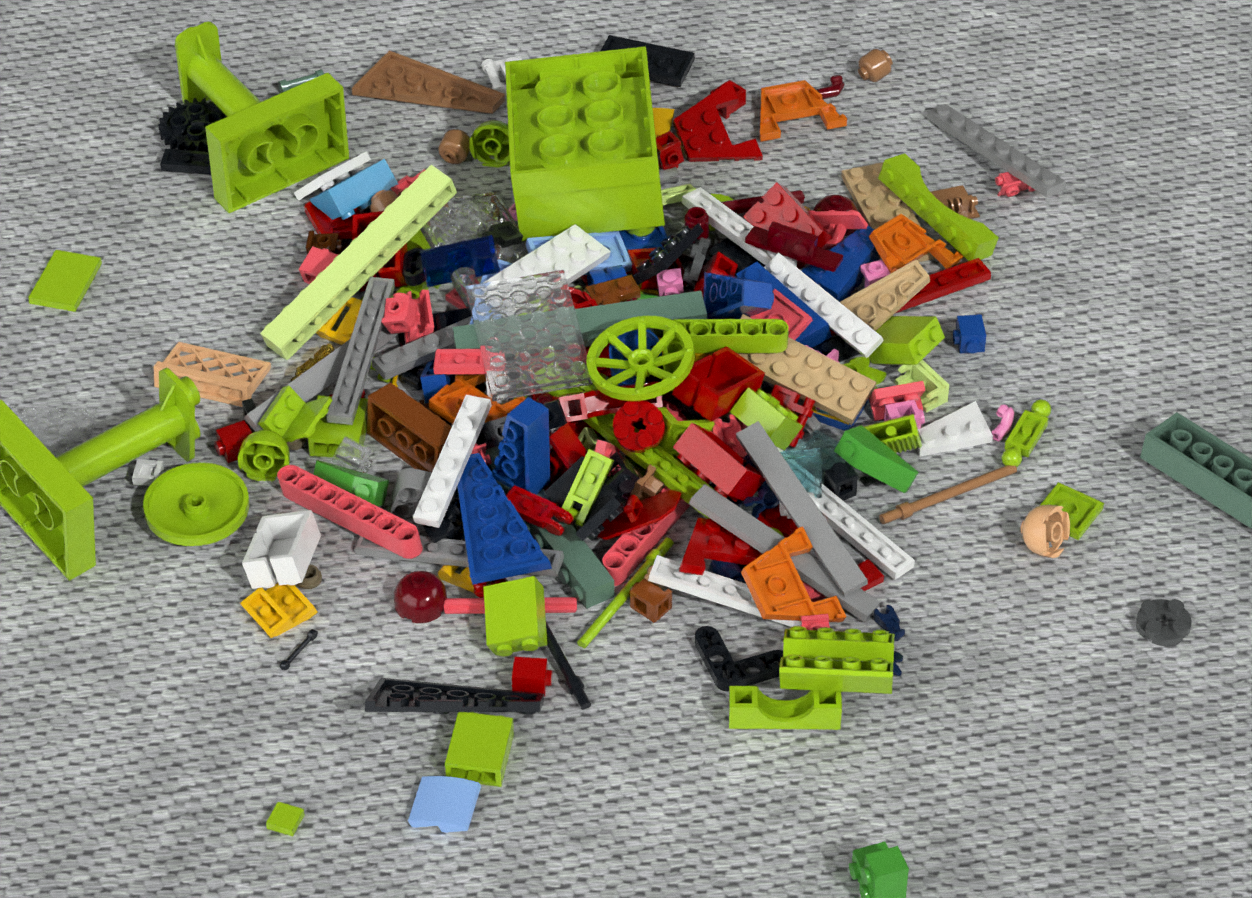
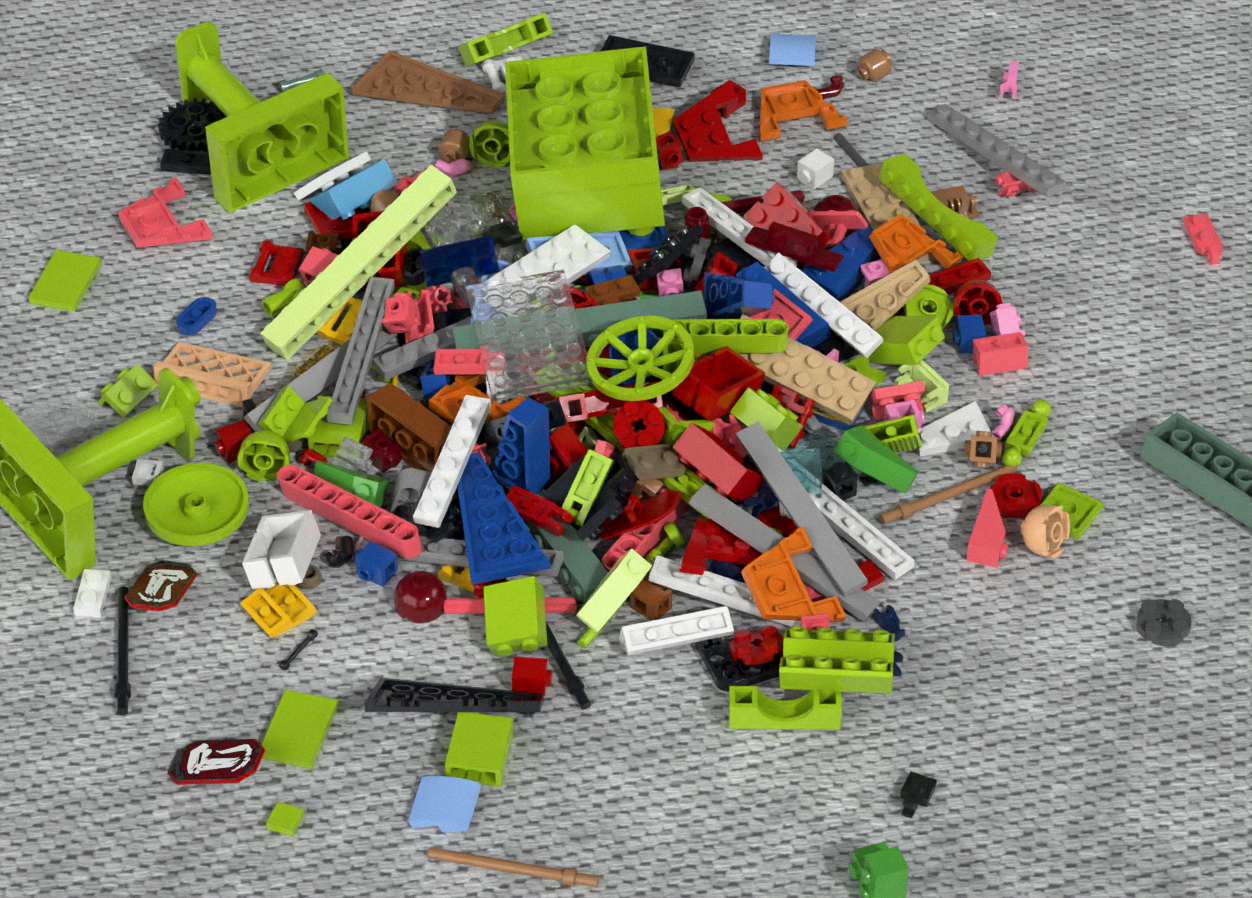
(92, 593): none -> white plate
(122, 688): none -> black bar
(129, 391): none -> lime bracket
(153, 224): none -> coral wing
(161, 585): none -> shield
(196, 316): none -> blue plate
(216, 761): none -> shield
(275, 303): none -> lime piece
(284, 265): none -> red plate
(298, 728): none -> lime tile
(311, 456): none -> red arm
(345, 554): none -> black arm
(376, 563): none -> blue brick
(385, 452): none -> dark red brick
(439, 298): none -> coral gear
(454, 168): none -> bright pink arm
(505, 40): none -> lime arch
(568, 876): none -> medium nougat bar
(613, 589): none -> yellowish green slope
(653, 462): none -> dark tan plate
(675, 534): none -> lime tile
(676, 630): none -> white fence
(757, 645): none -> red plate
(792, 49): none -> light blue slope
(815, 168): none -> white brick
(851, 152): none -> dark grey bar
(916, 791): none -> pearl dark grey plate
(937, 299): none -> lime plate
(976, 298): none -> red cylinder
(988, 535): none -> coral slope
(993, 449): none -> medium nougat brick
(1000, 353): none -> coral hinge
(1005, 320): none -> bright pink brick
(1010, 80): none -> bright pink plate
(1016, 506): none -> red plate
(1204, 237): none -> coral hinge

